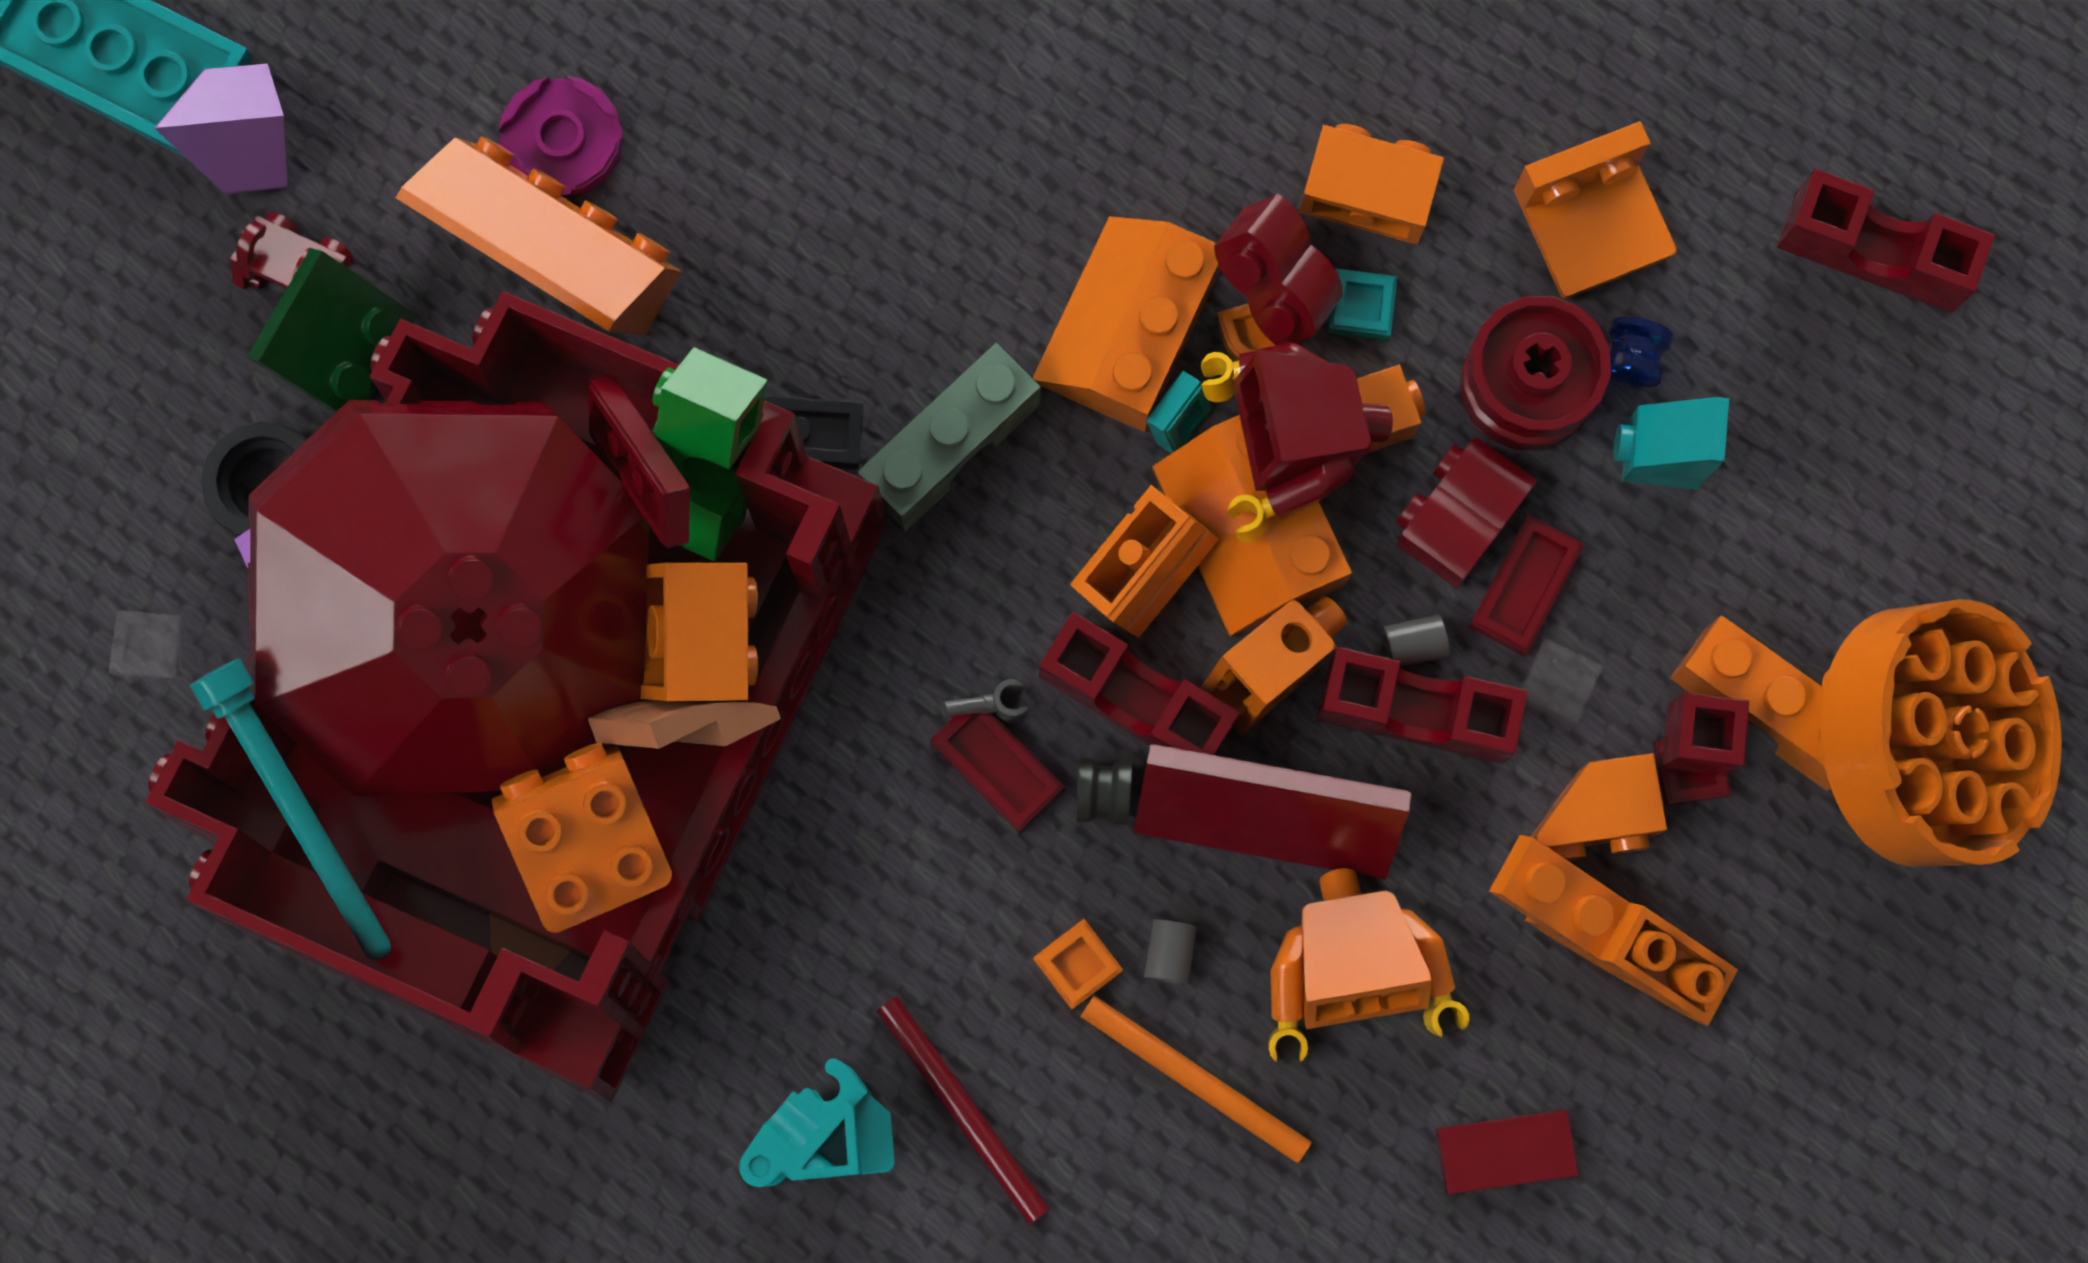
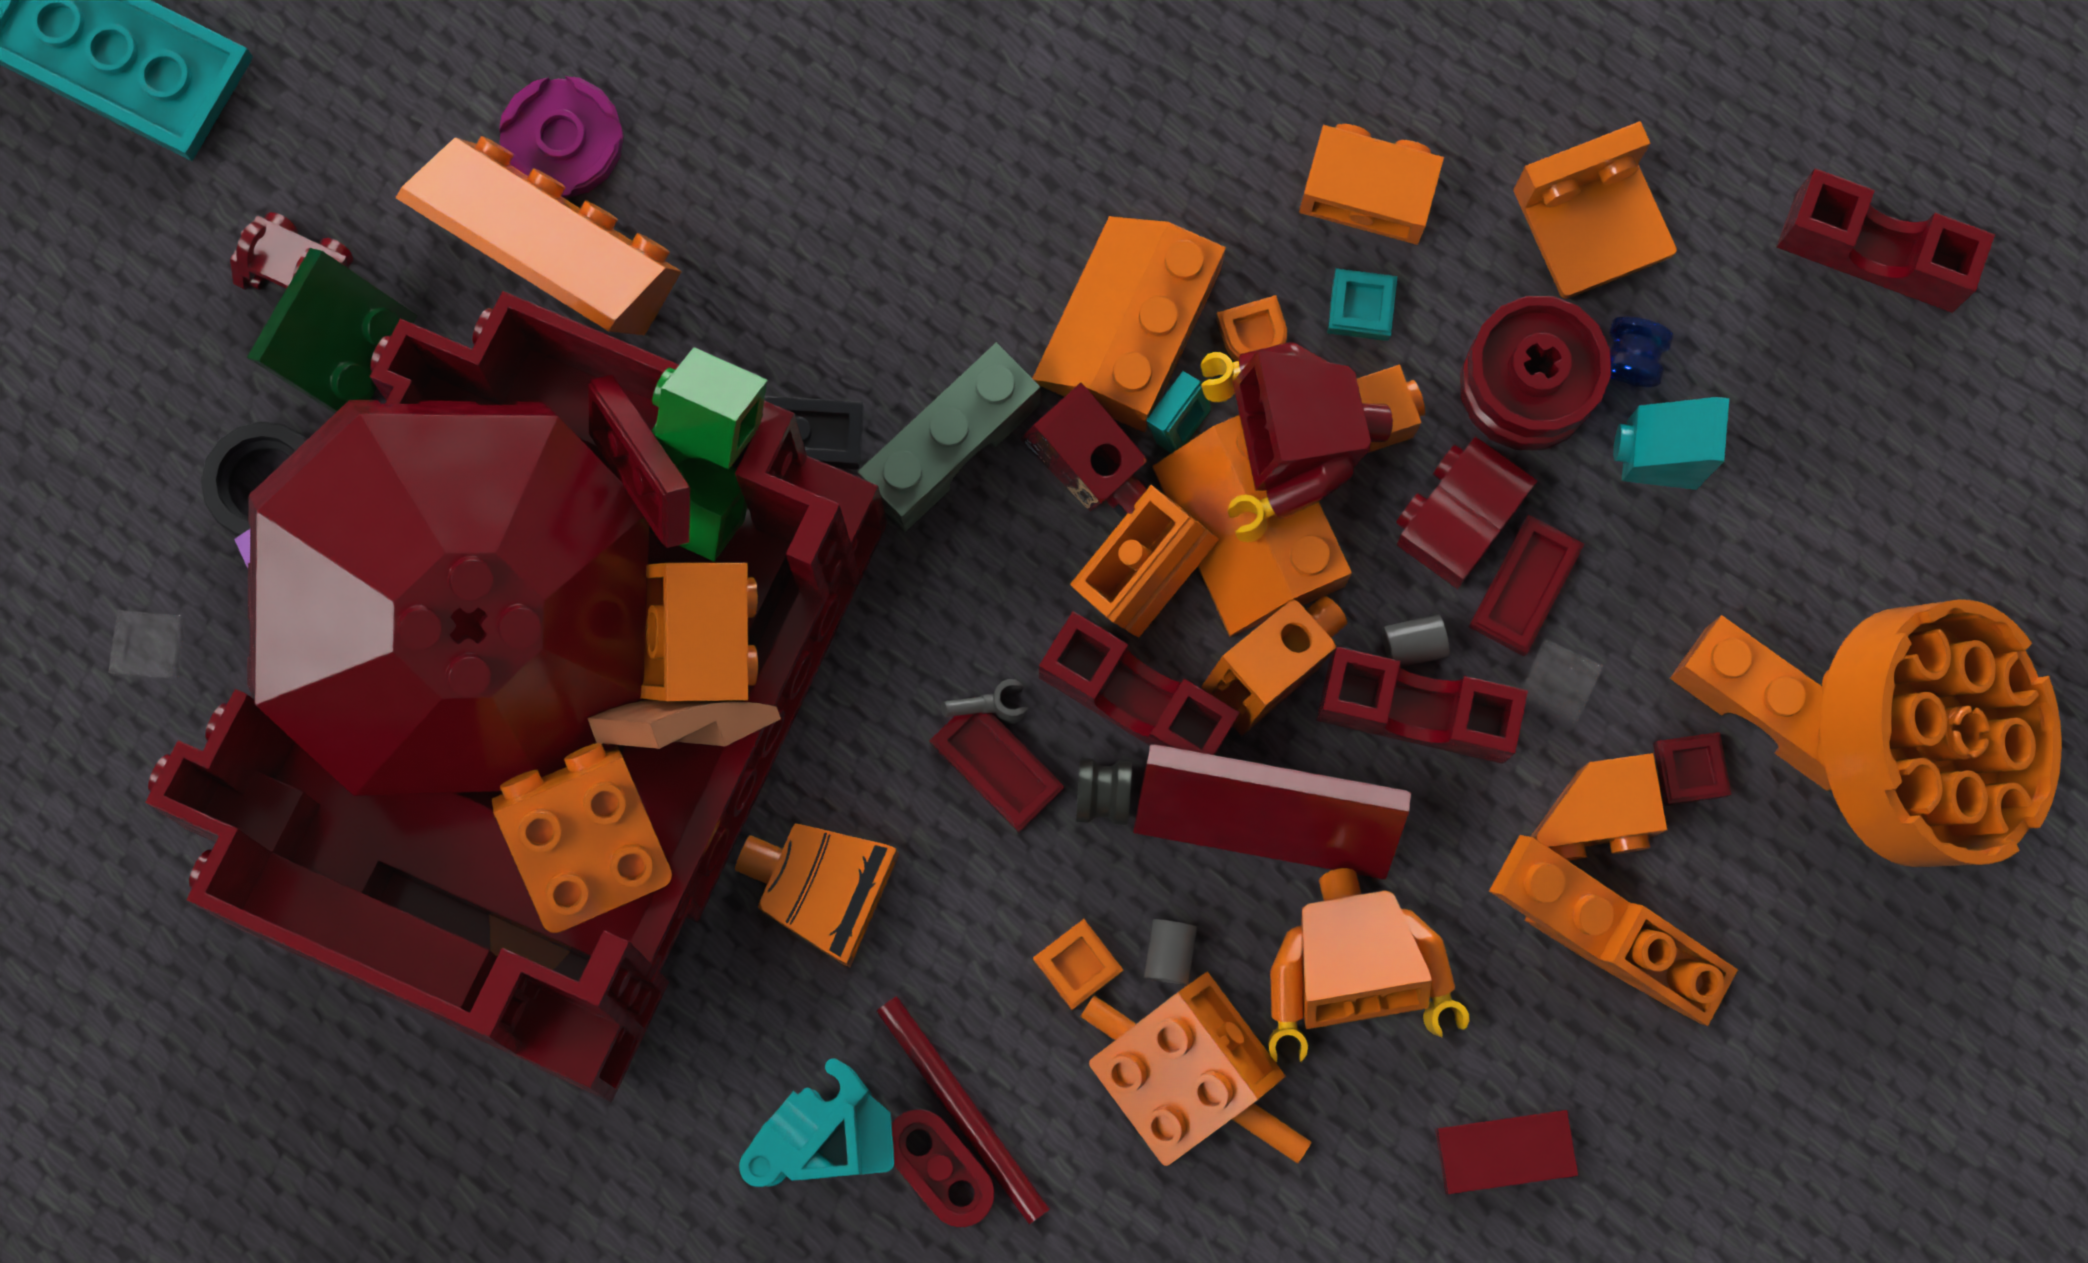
(229, 696): teal piece -> none
(231, 129): medium lavender slope -> none
(821, 885): none -> orange torso
(940, 1168): none -> dark red plate
(1072, 434): none -> dark red torso
(1186, 1069): none -> orange bracket
(1273, 264): dark red brick -> none
(1705, 734): dark red brick -> none

